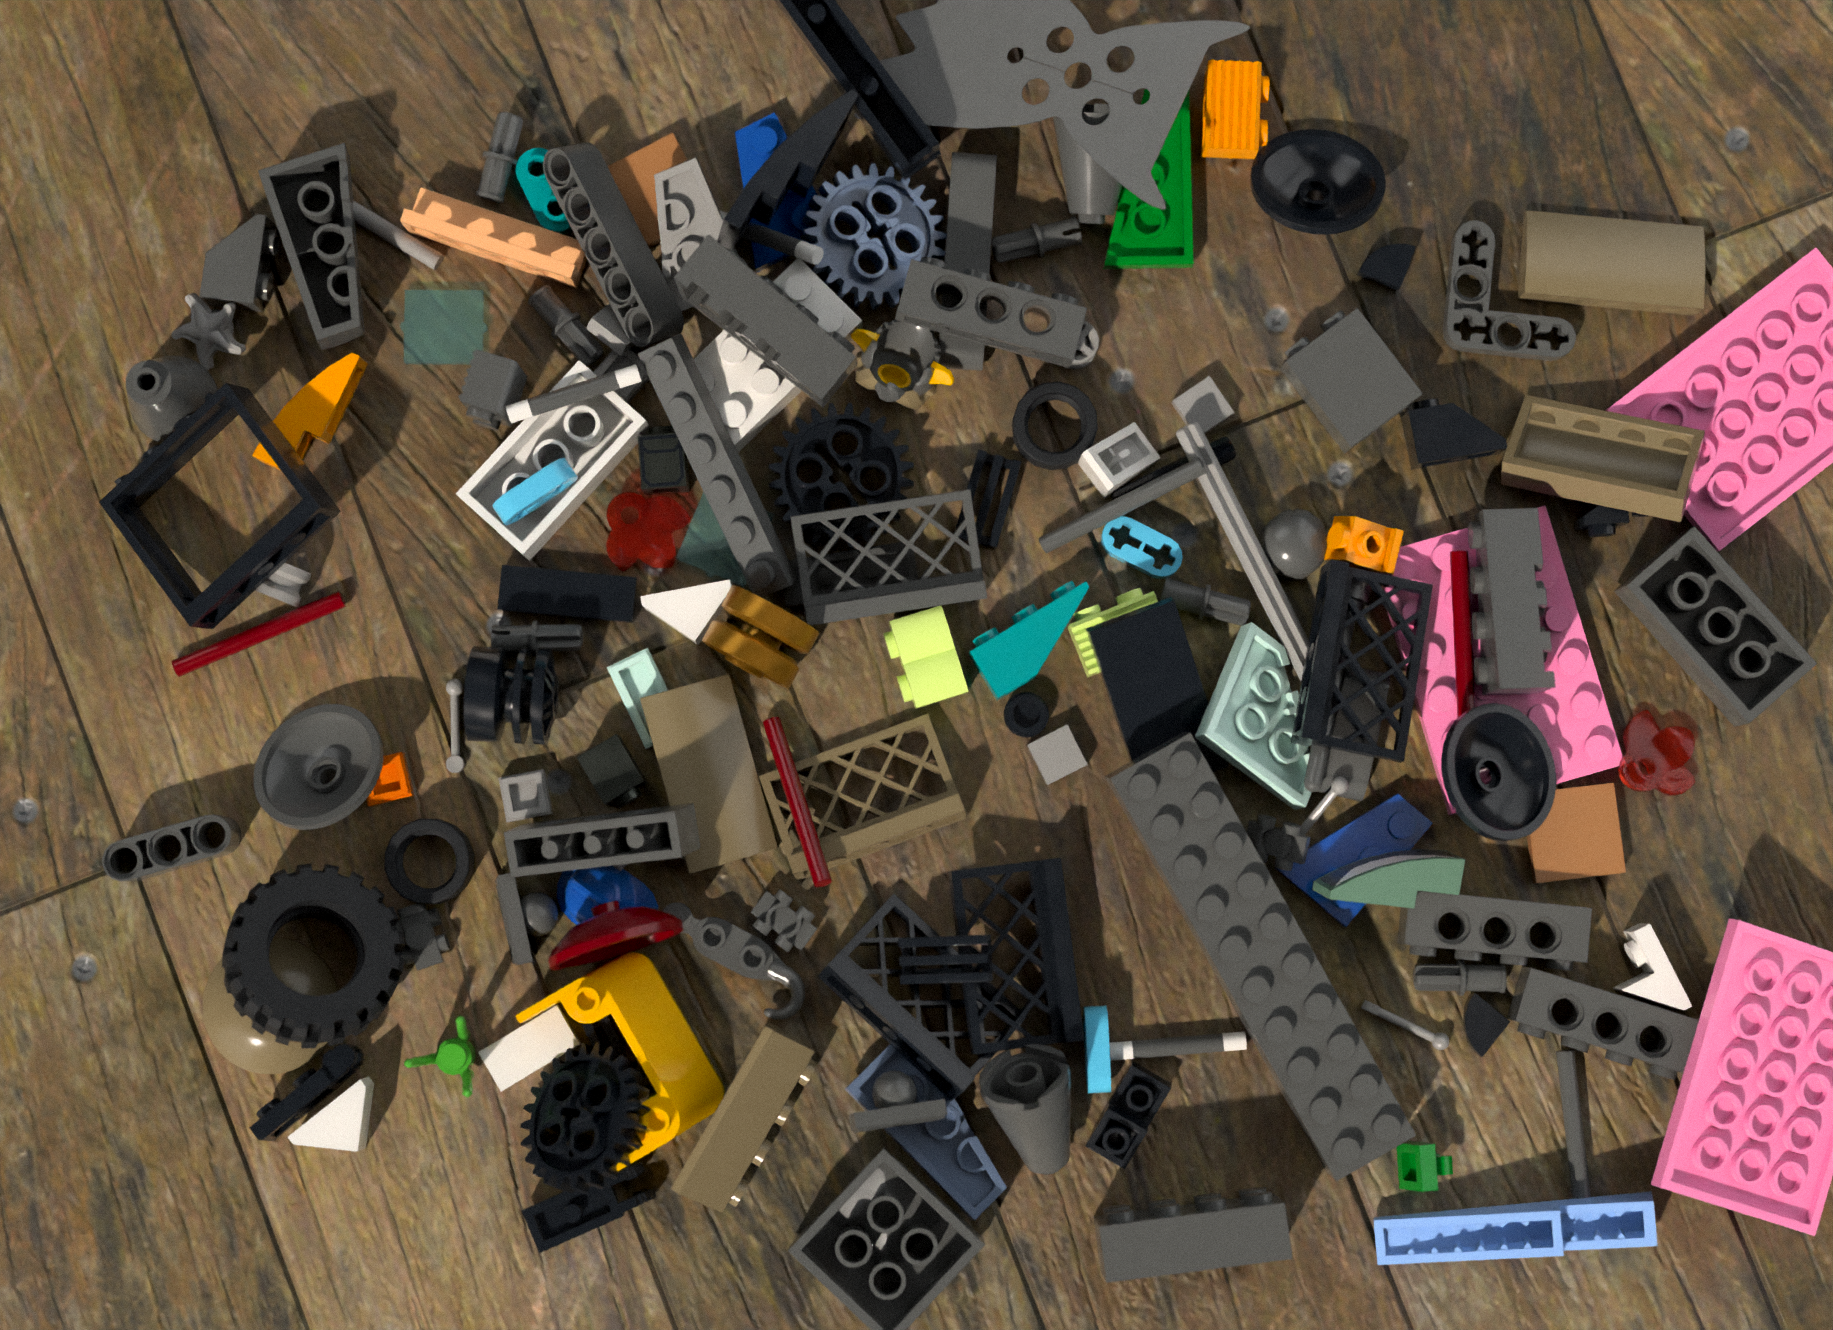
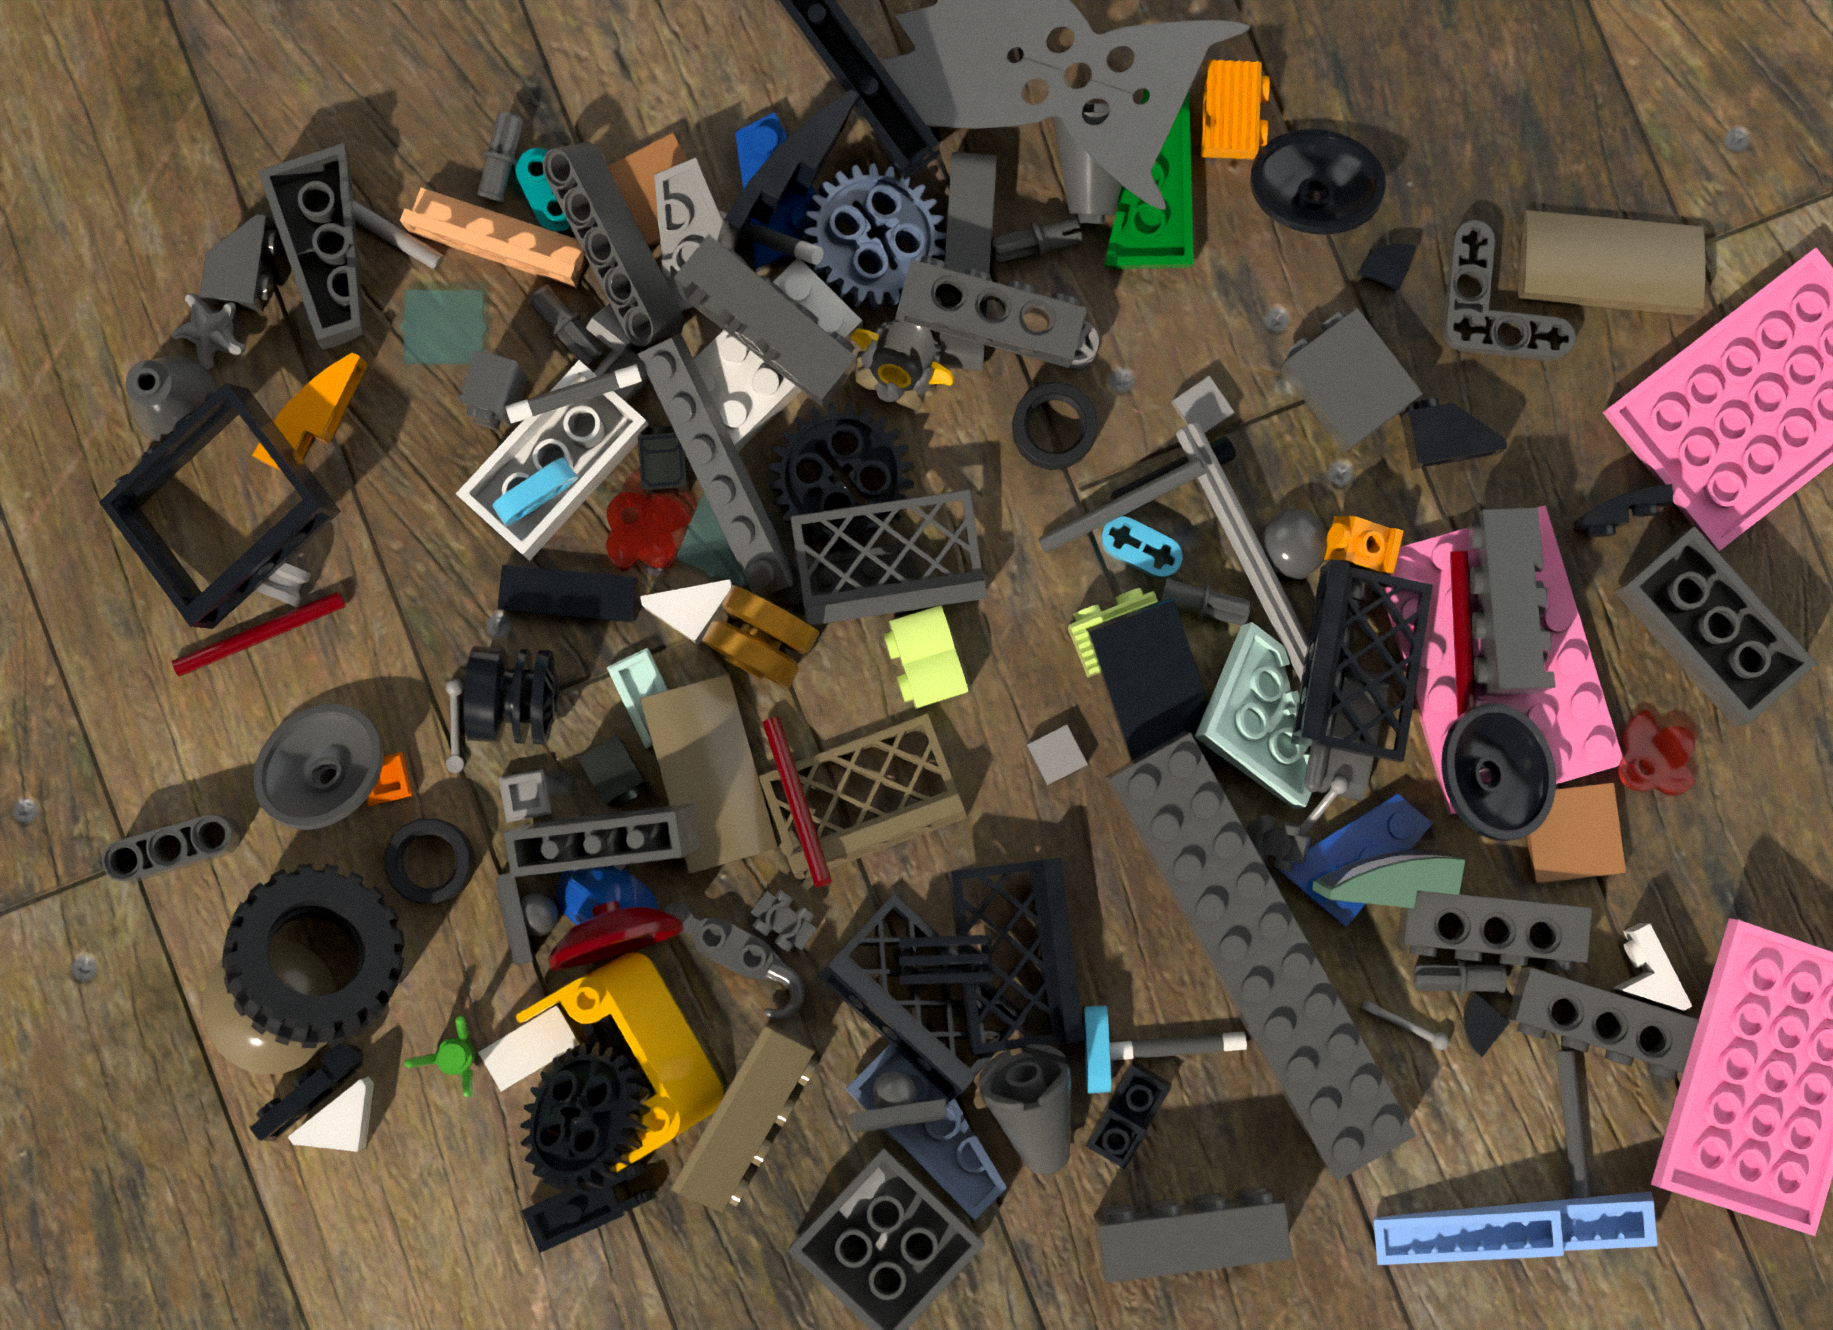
(423, 945): dark grey piece -> none
(537, 637): dark grey axle -> none
(997, 463): black tile -> none
(1020, 651): teal slope -> none
(1026, 714): black tile -> none
(1118, 459): white slope -> none
(1420, 1166): green tile -> none
(1602, 458): dark tan slope -> none

